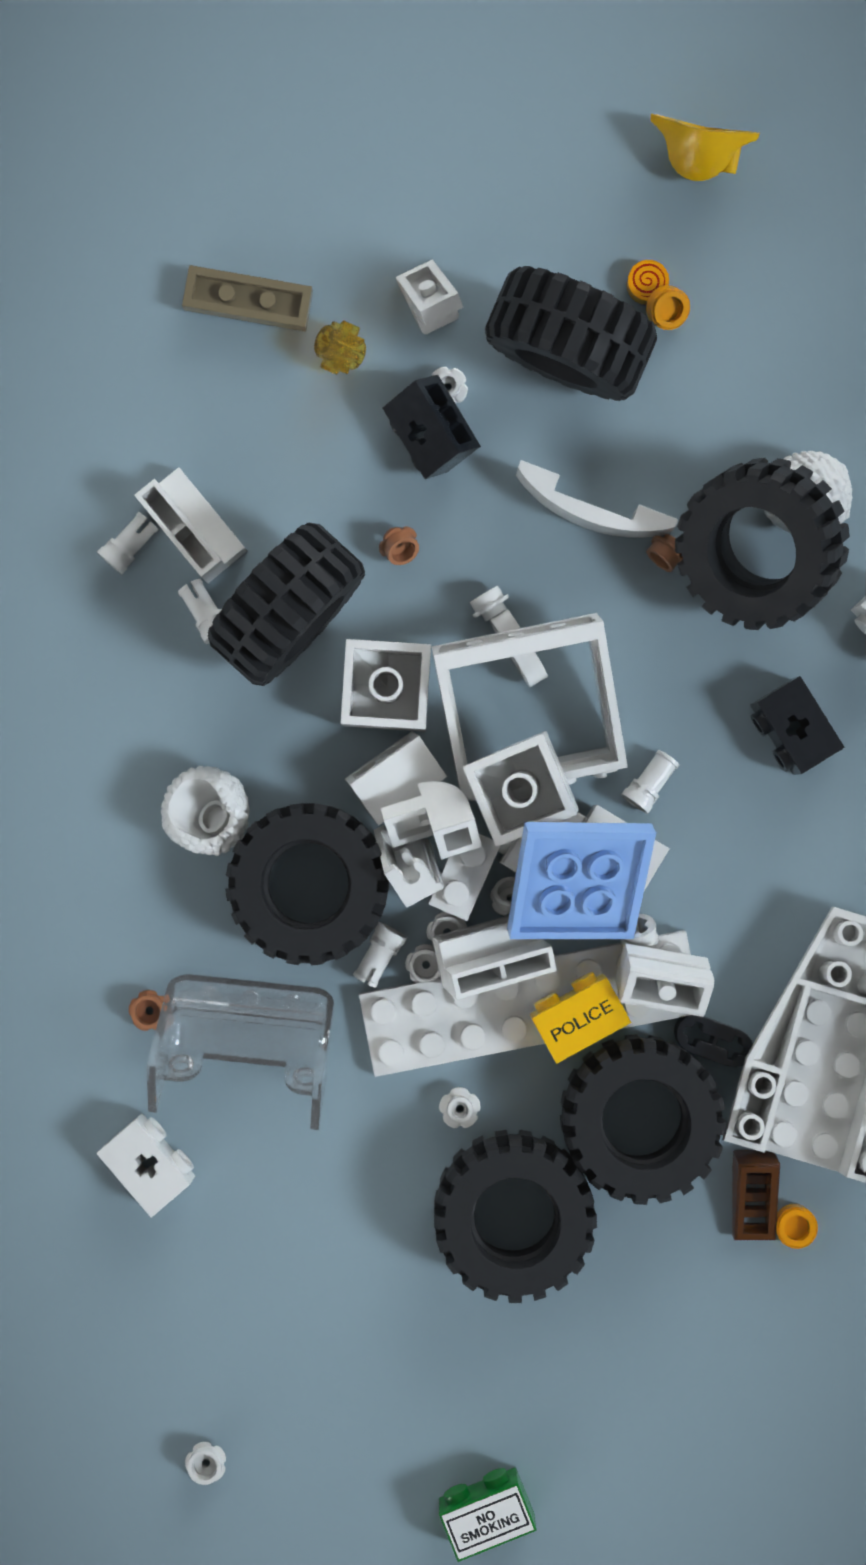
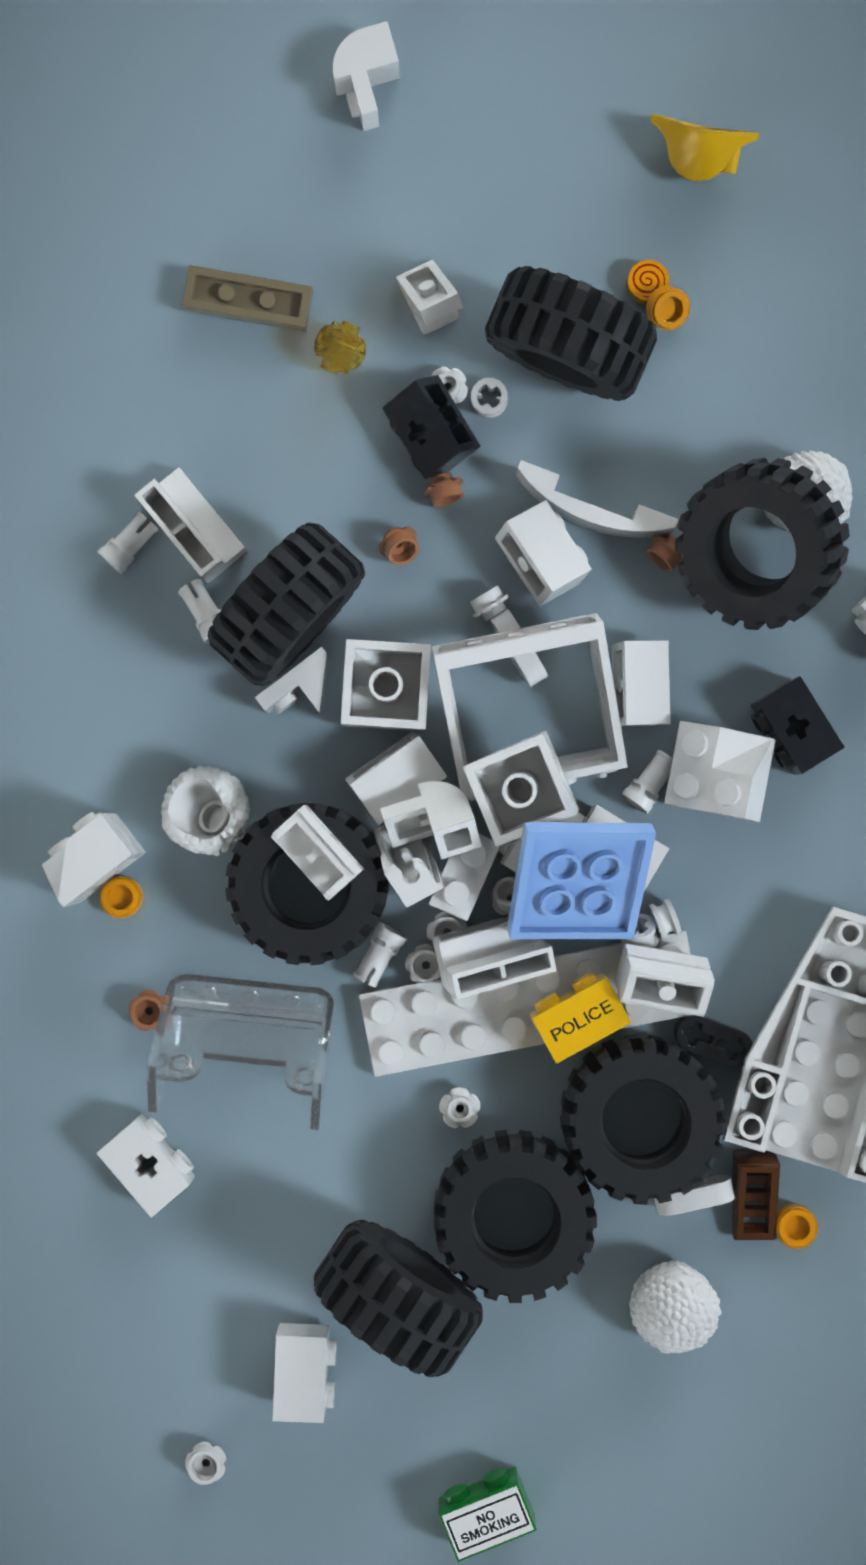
(90, 857): none -> white slope
(121, 896): none -> light orange tile
(302, 1373): none -> white brick
(308, 676): none -> white slope
(317, 852): none -> white hinge
(363, 61): none -> white brick
(397, 1298): none -> black tyre
(444, 490): none -> nougat plate
(492, 385): none -> white bush
(543, 552): none -> white brick
(642, 682): none -> white hinge
(665, 918): none -> white bush
(674, 1307): none -> white hair
(706, 1193): none -> white beam
(719, 771): none -> white slope

